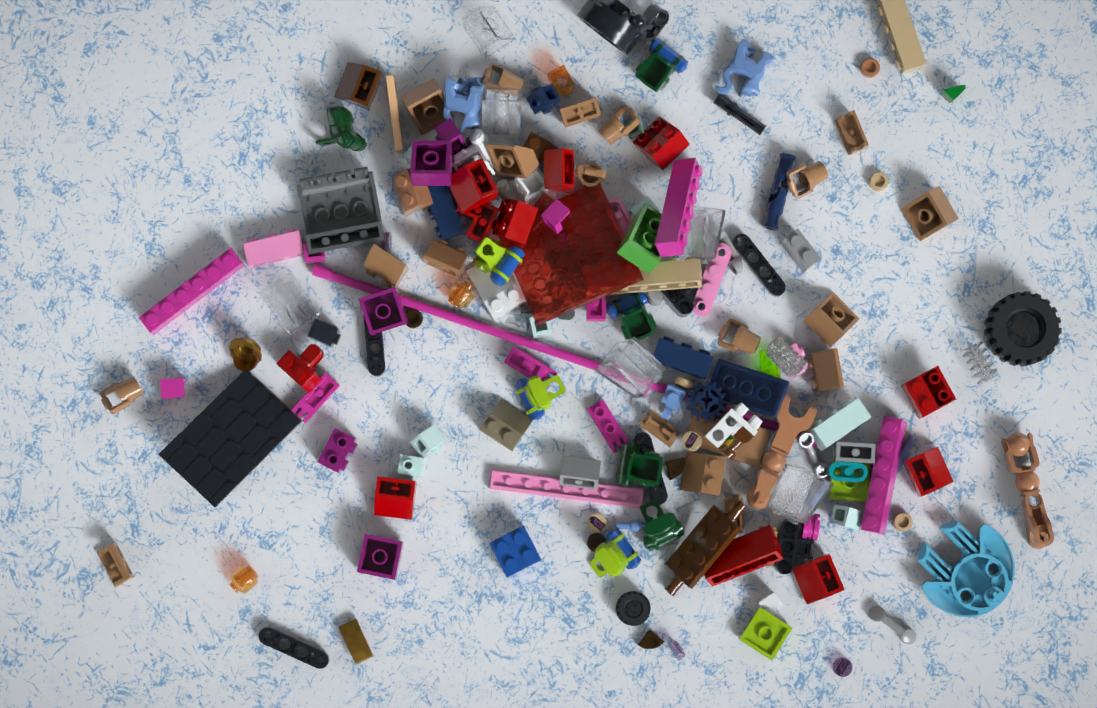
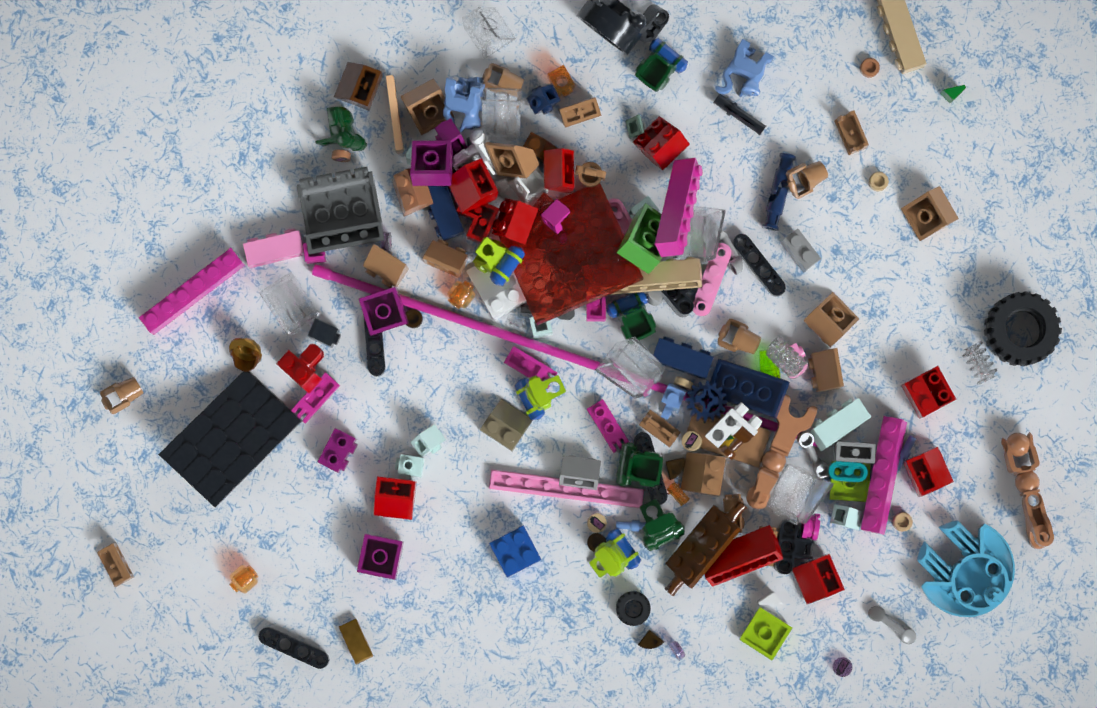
(172, 388): dark pink panel -> none
(341, 155): none -> nougat tile
(614, 128): medium nougat piece -> none
(677, 493): none -> clear orange pin

